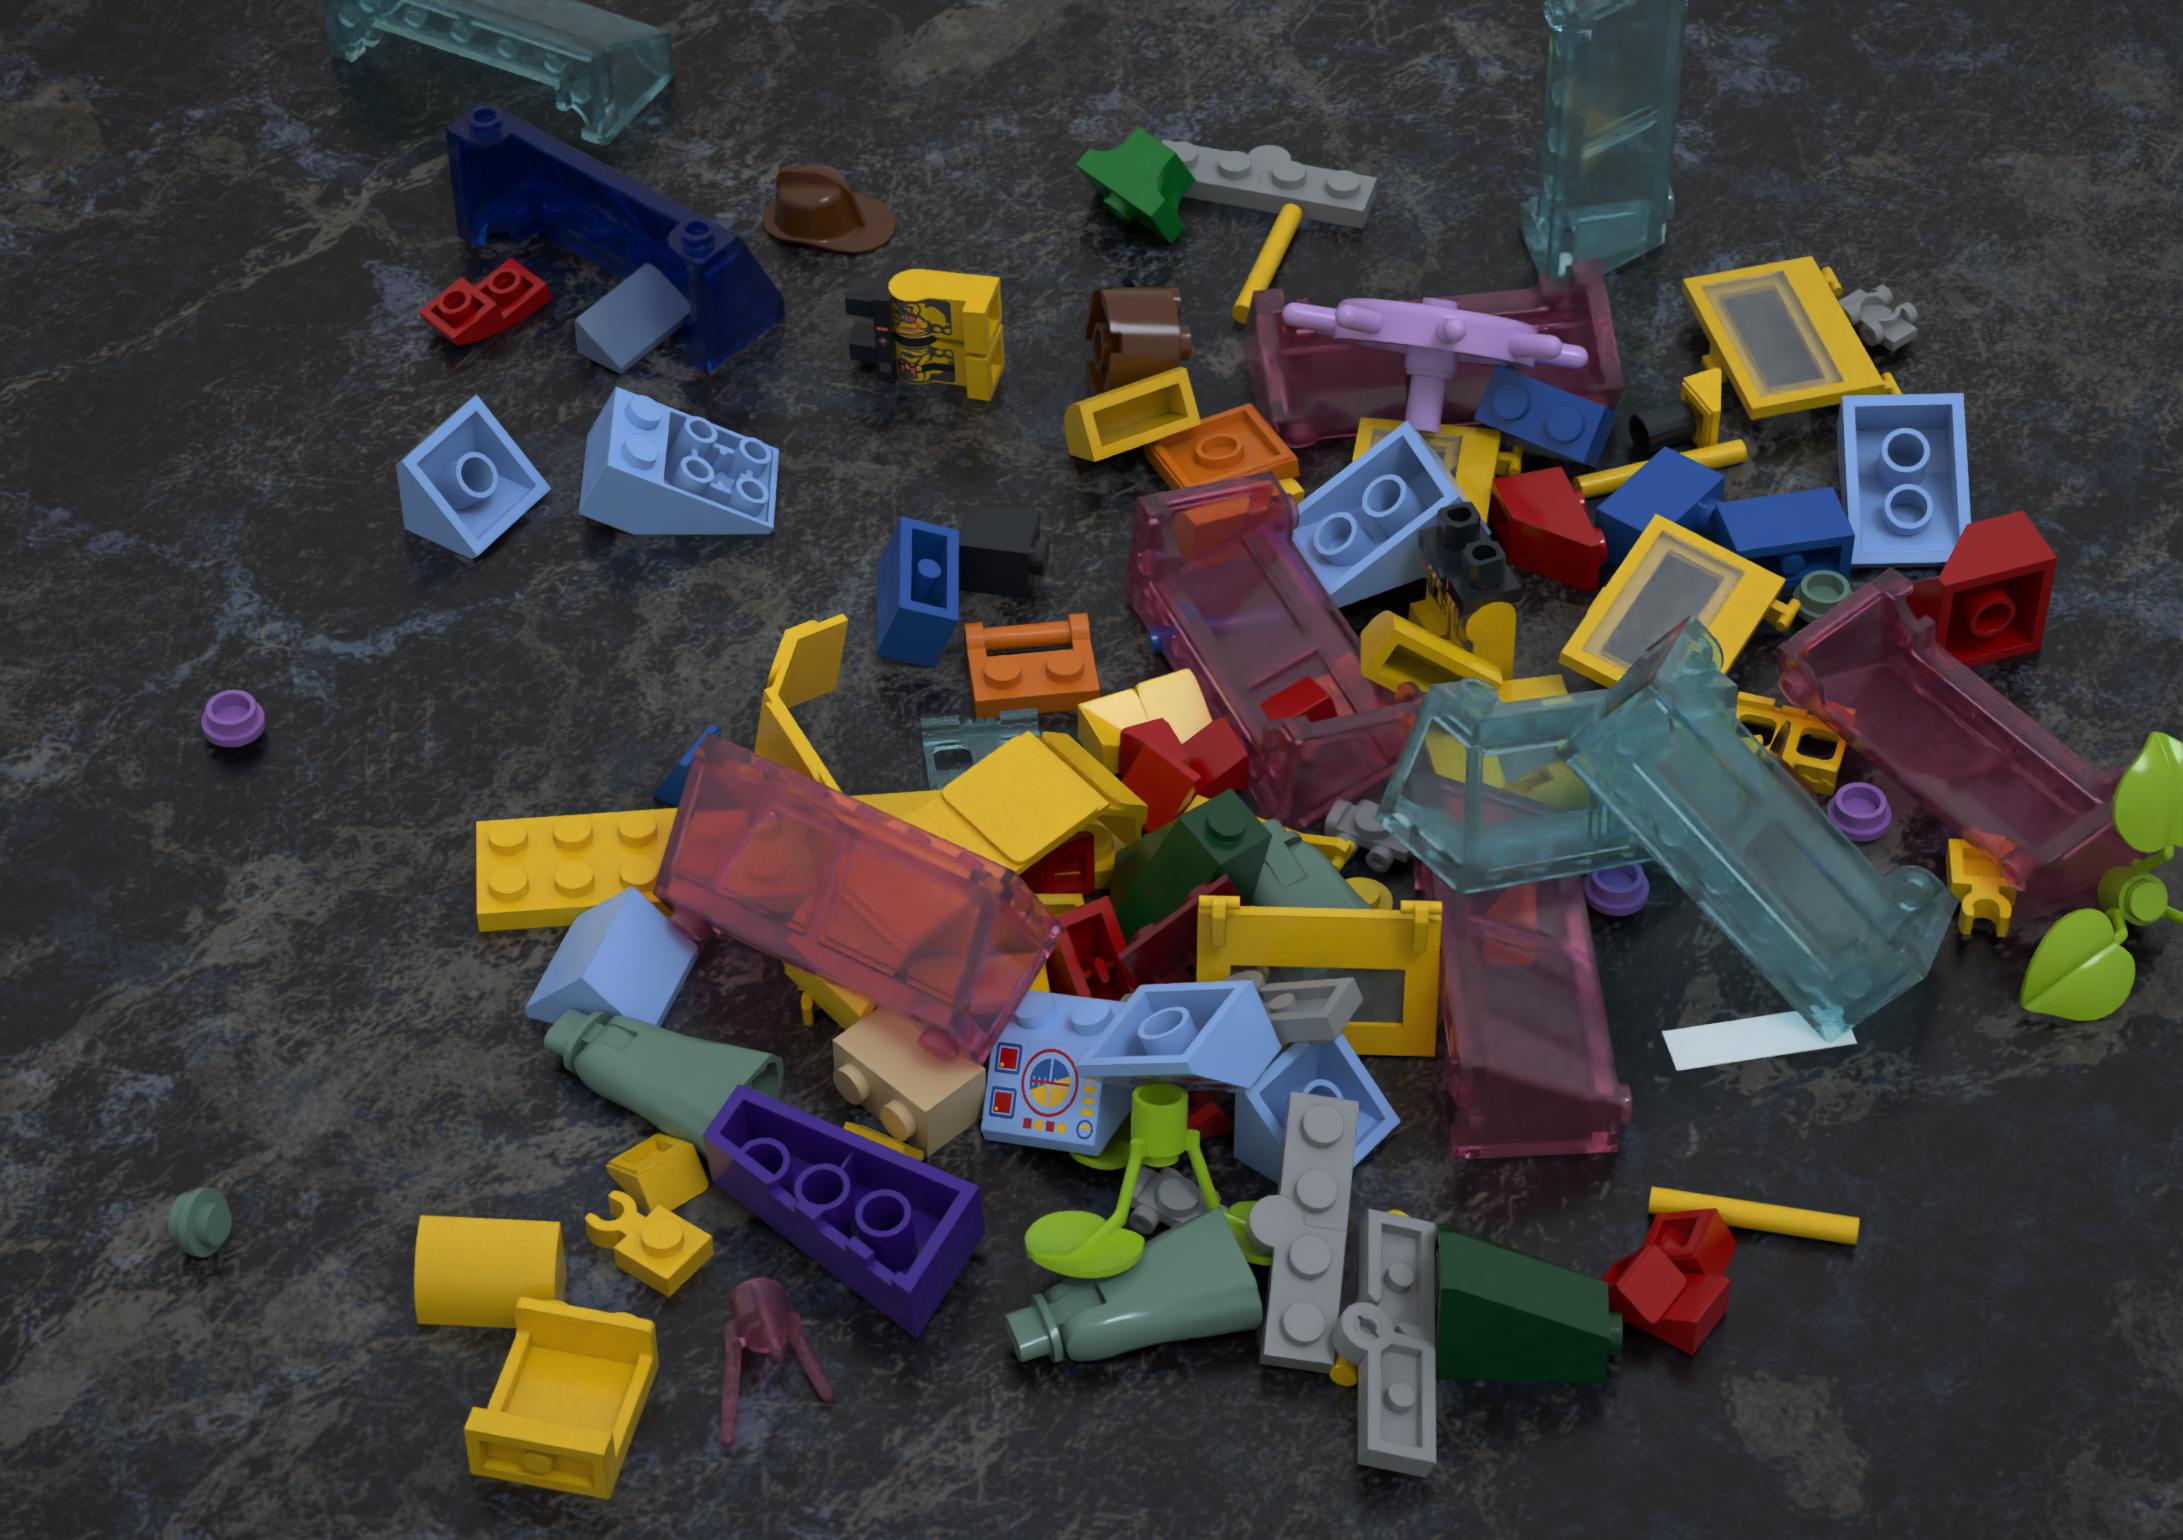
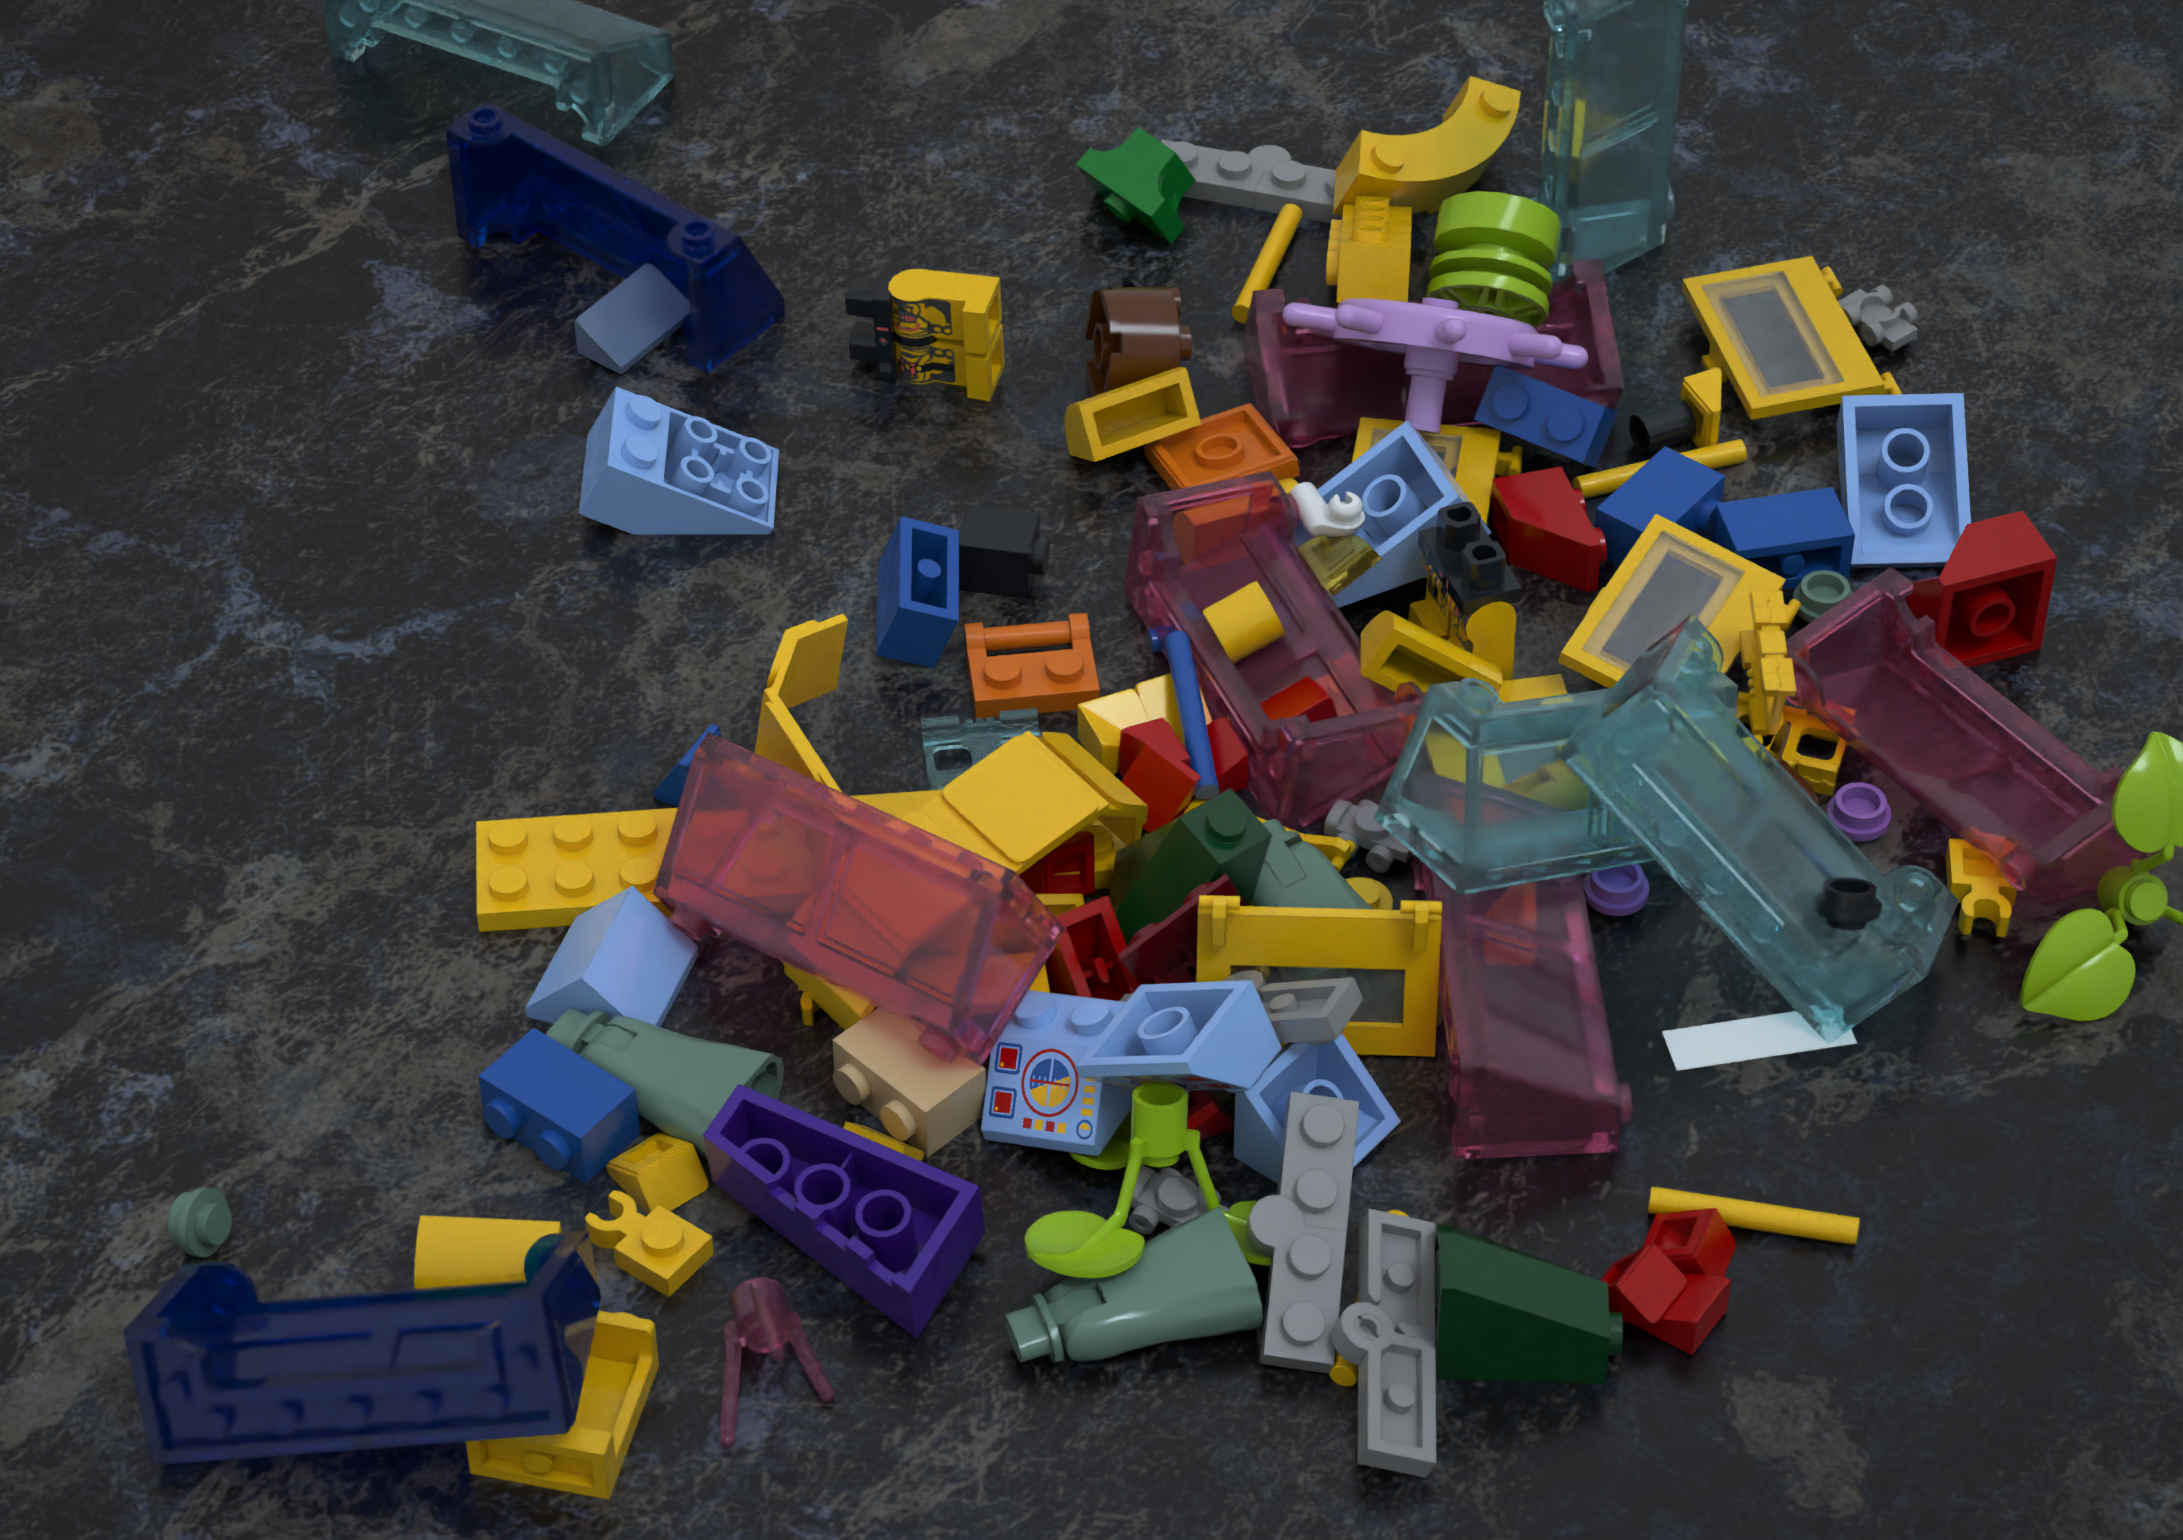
(232, 719): medium lavender plate -> none
(363, 1368): none -> clear blue windscreen
(467, 482): light blue slope -> none
(496, 303): red slope -> none
(559, 1105): none -> blue brick
(822, 211): reddish brown piece -> none
(1191, 712): none -> blue bar
(1244, 622): none -> yellow brick
(1330, 519): none -> white arm
(1338, 560): none -> clear yellow tile
(1370, 250): none -> yellow brick
(1431, 164): none -> yellow brick
(1495, 255): none -> lime wheel
(1764, 658): none -> yellow piece
(1848, 903): none -> black plate

